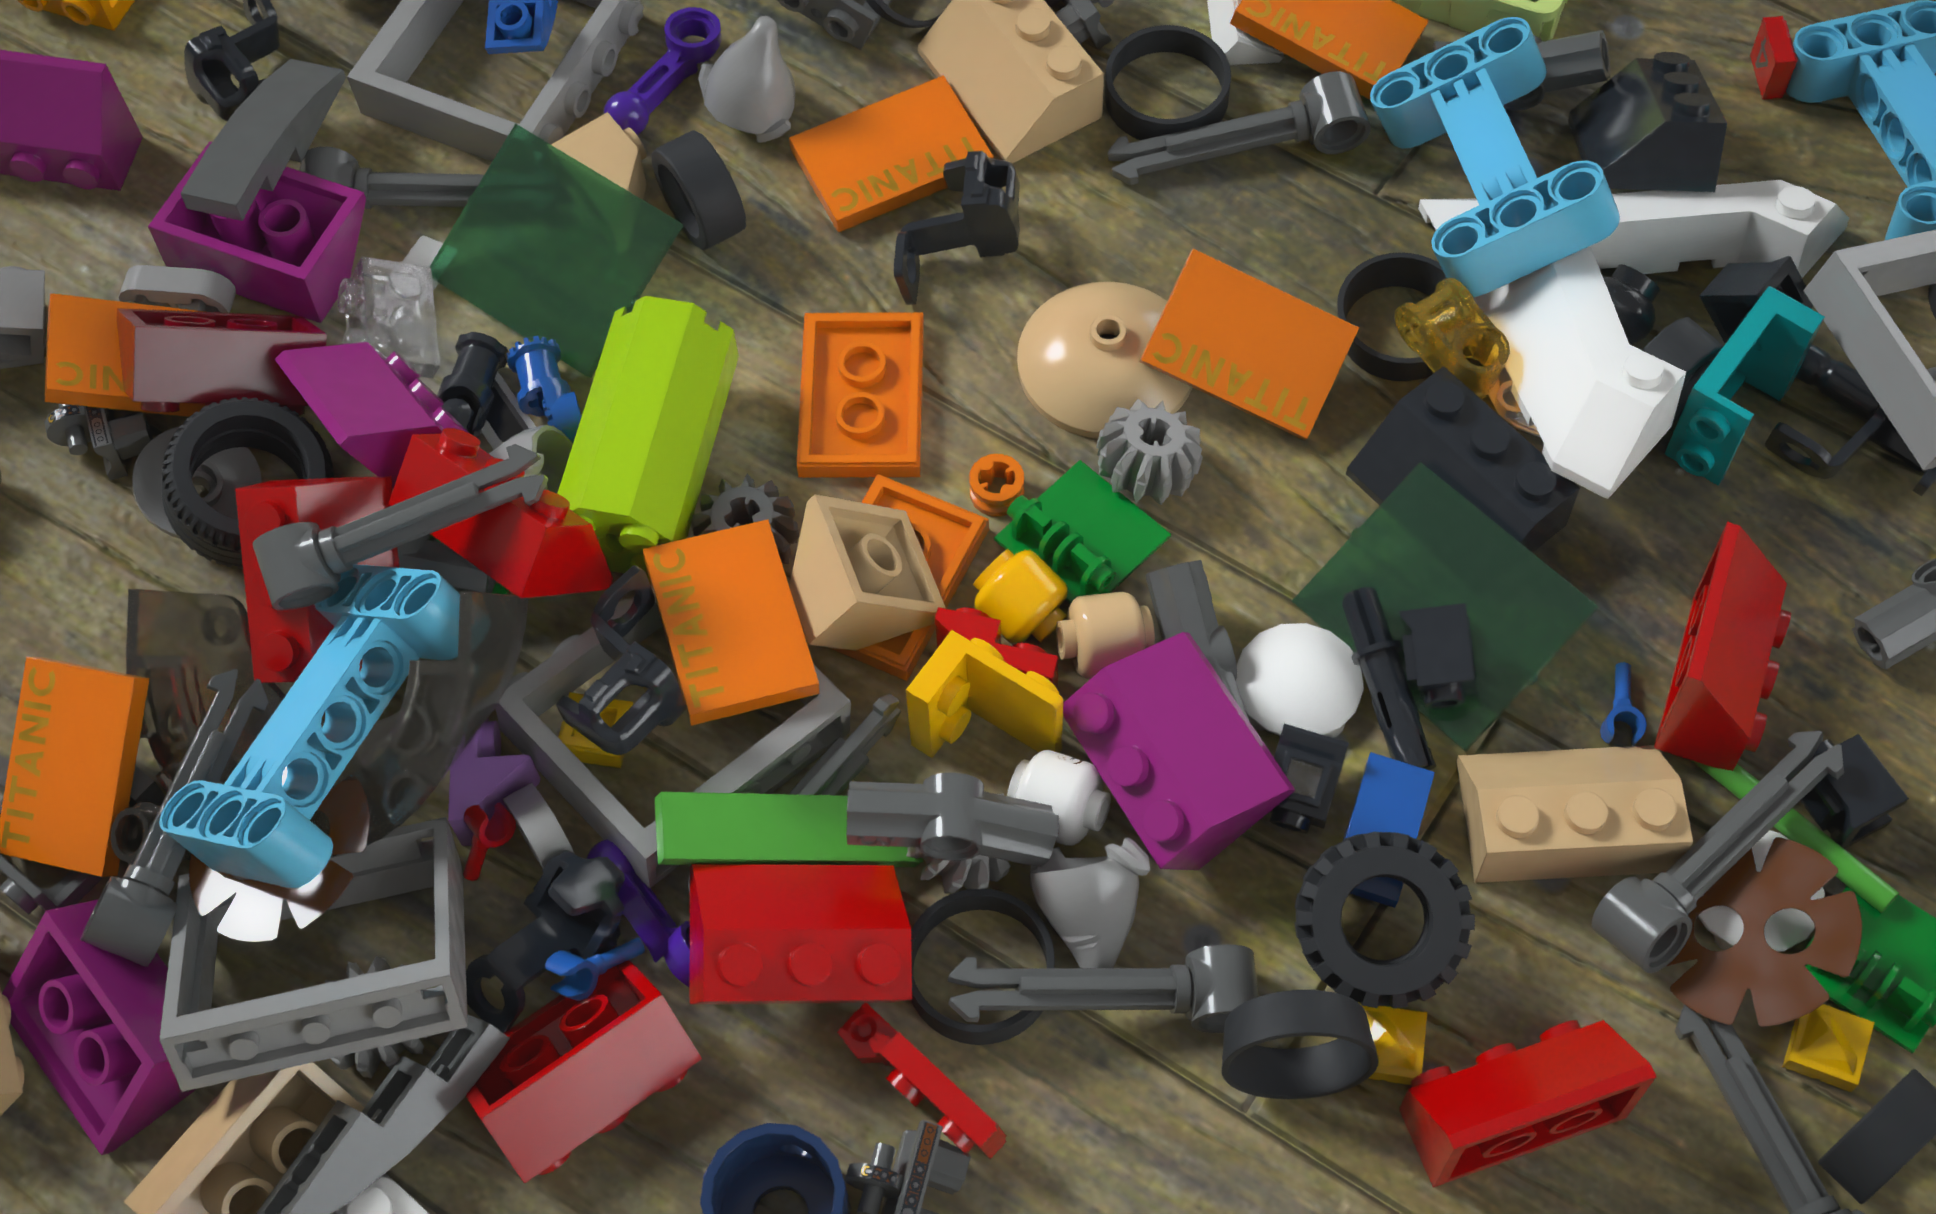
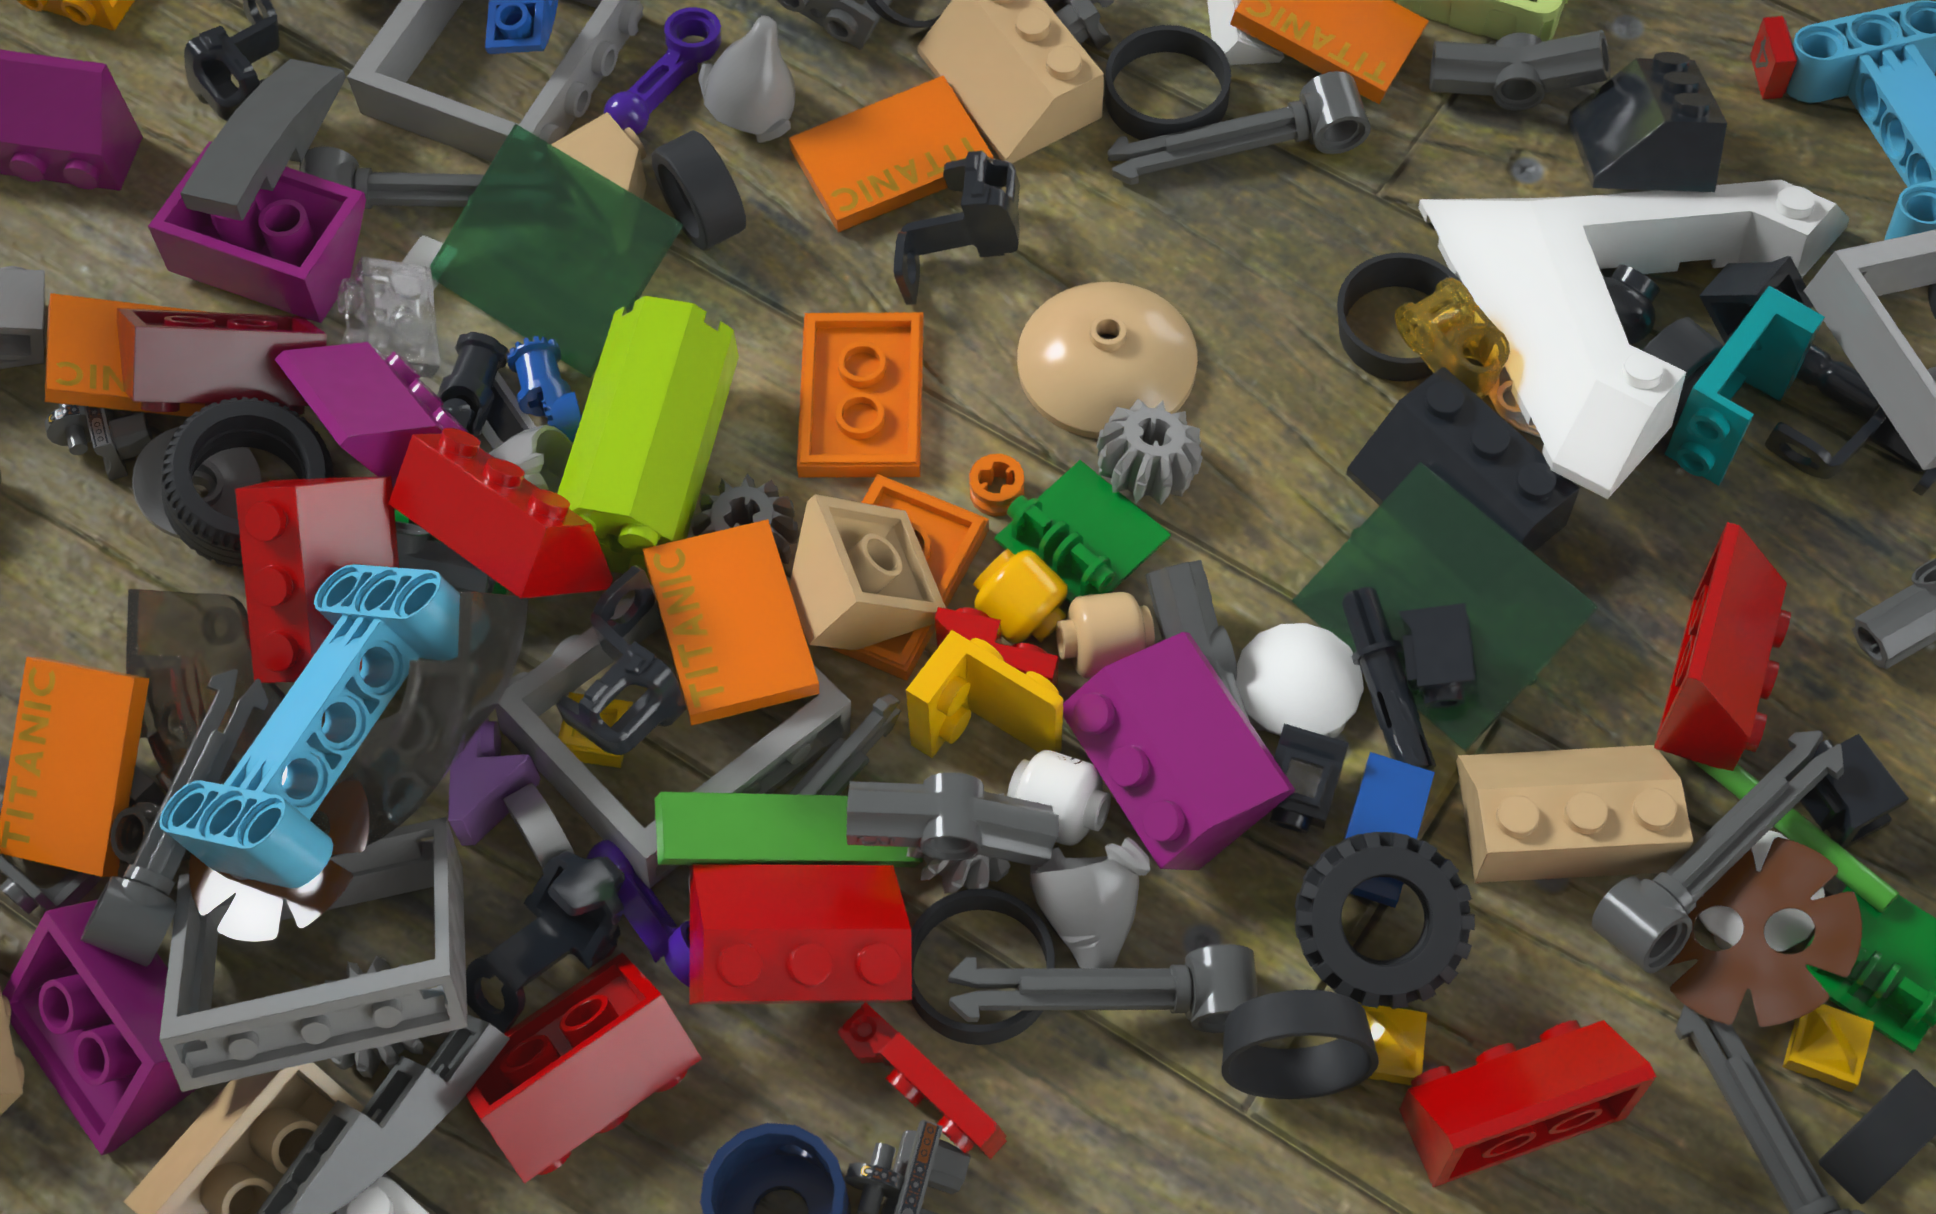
(178, 288): light grey beam -> none
(306, 562): dark grey piece -> none
(486, 835): red hand -> none
(582, 974): blue hand -> none
(1249, 344): orange tile -> none
(1519, 217): medium azure beam -> none
(1623, 707): blue hand -> none

